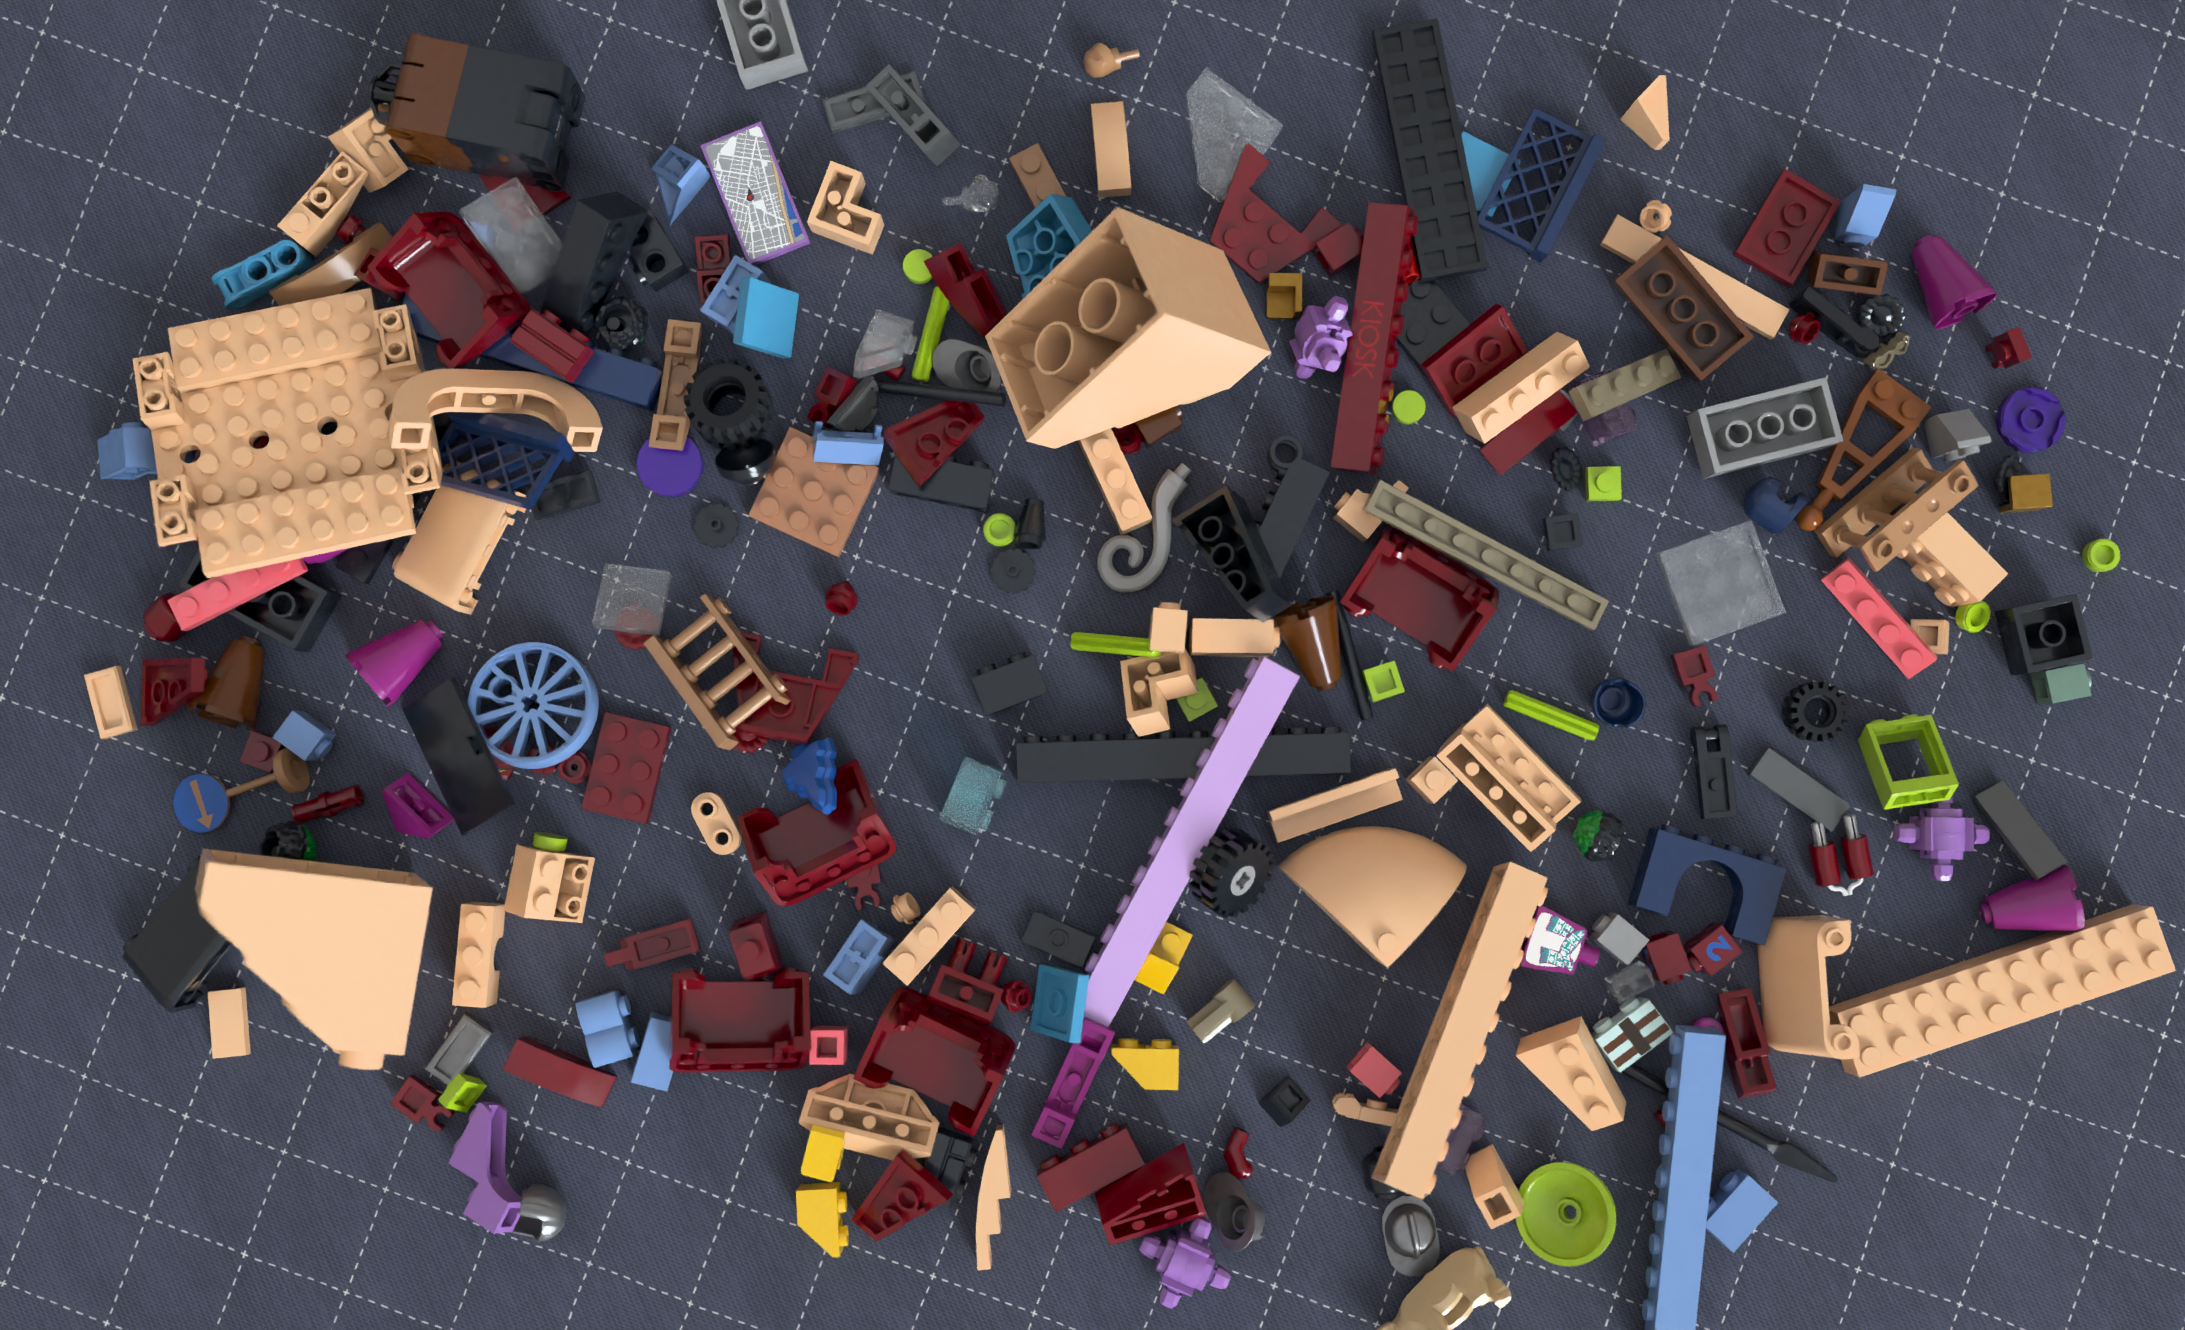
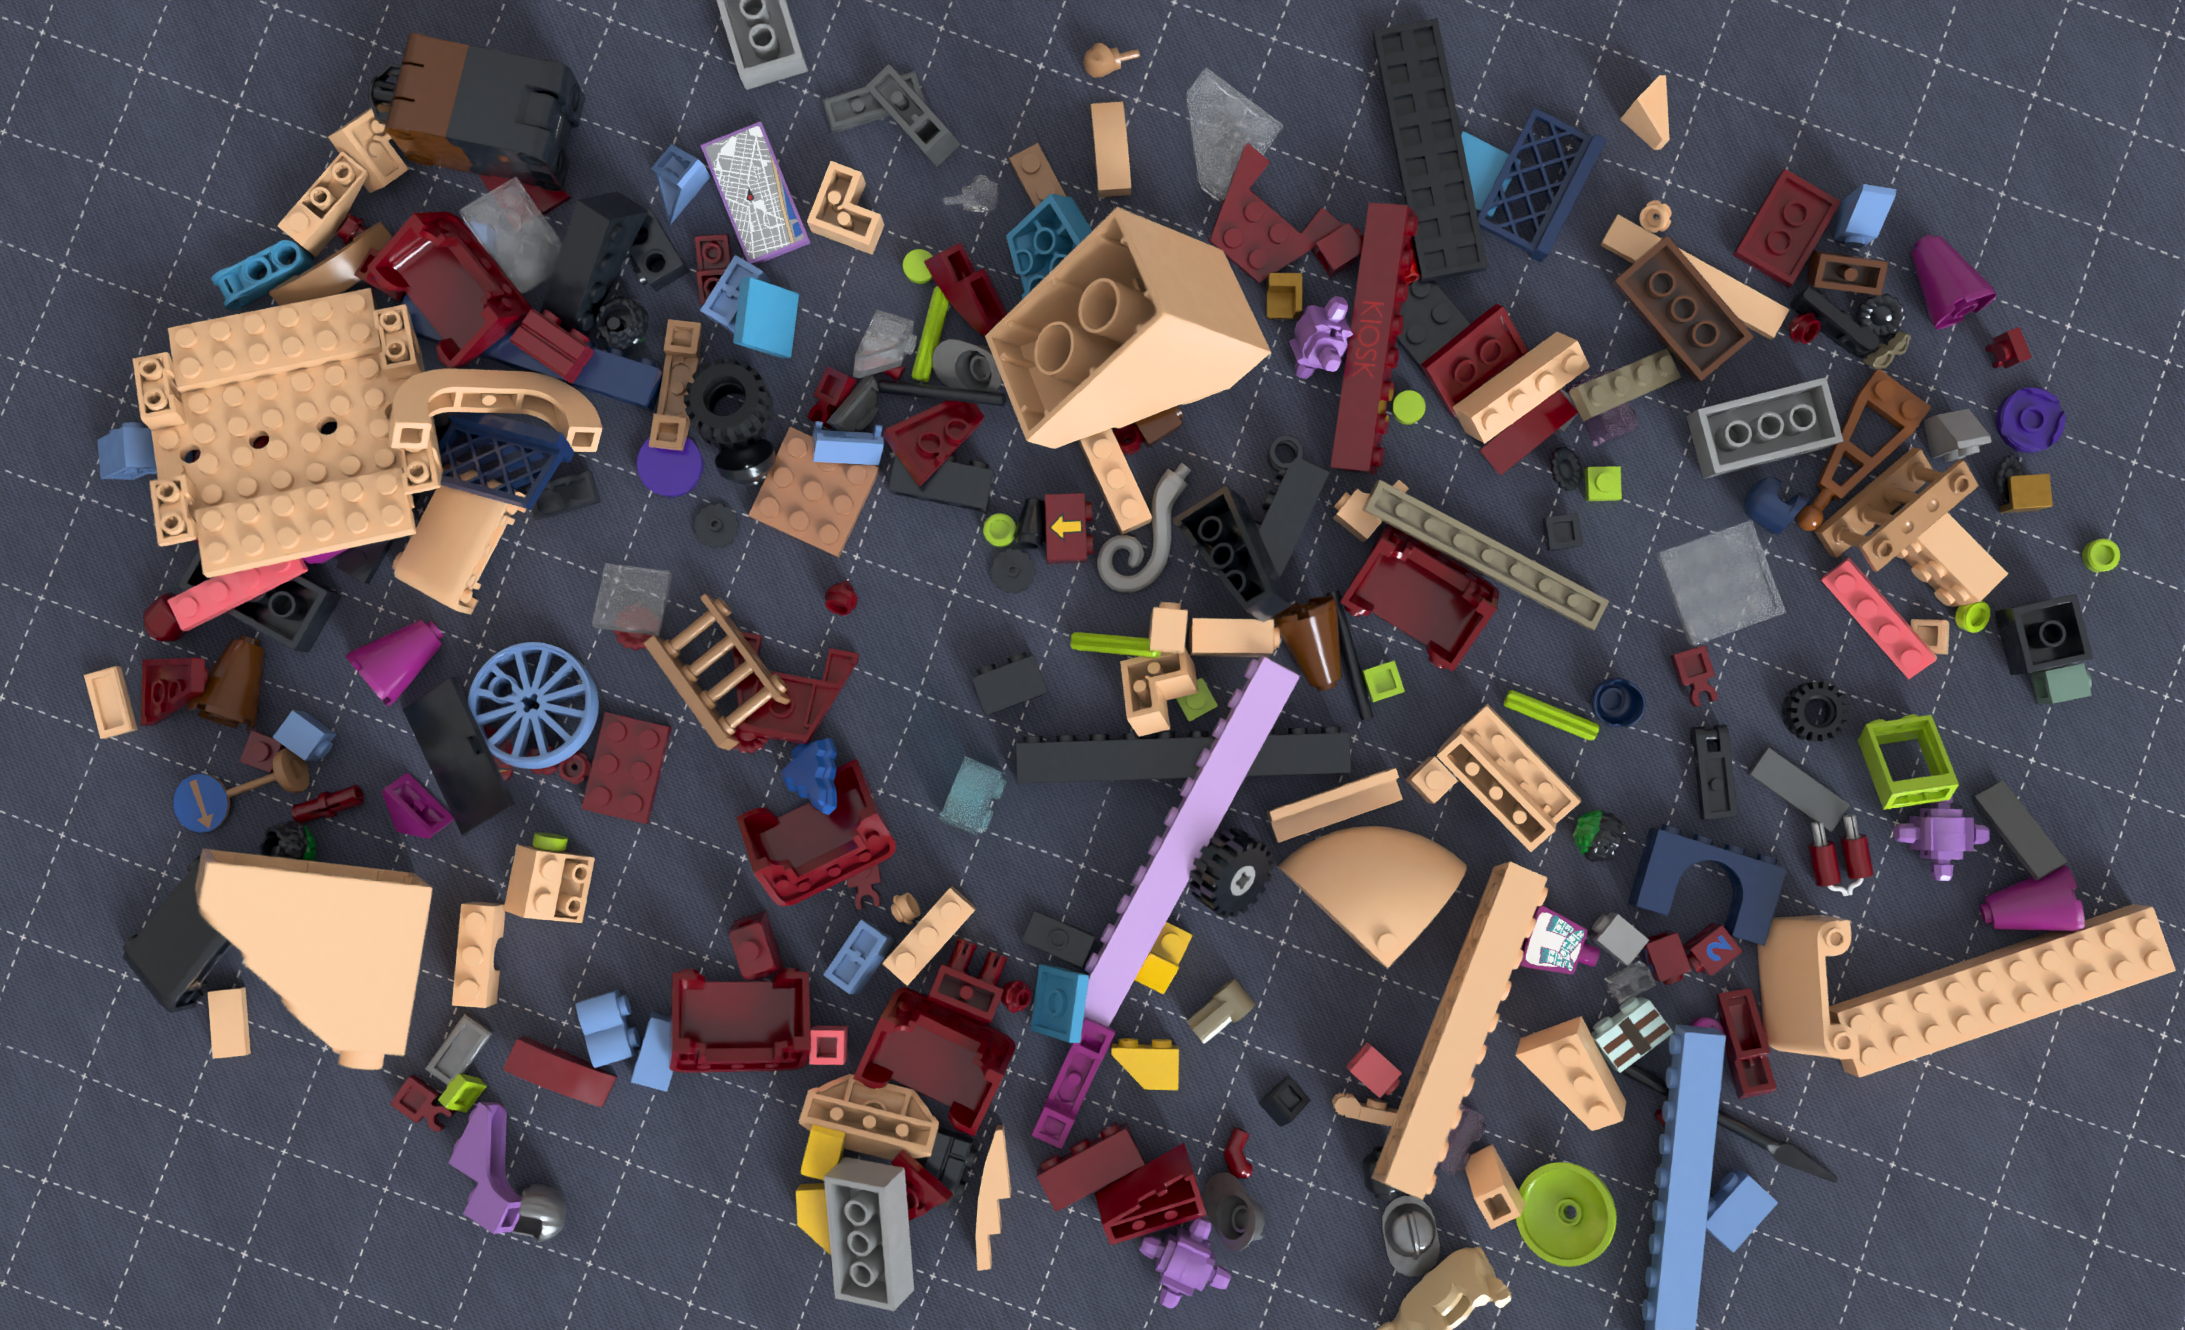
(655, 945): dark red hinge -> none
(718, 821): light nougat plate -> none
(869, 1233): none -> light grey brick
(1067, 528): none -> dark red brick

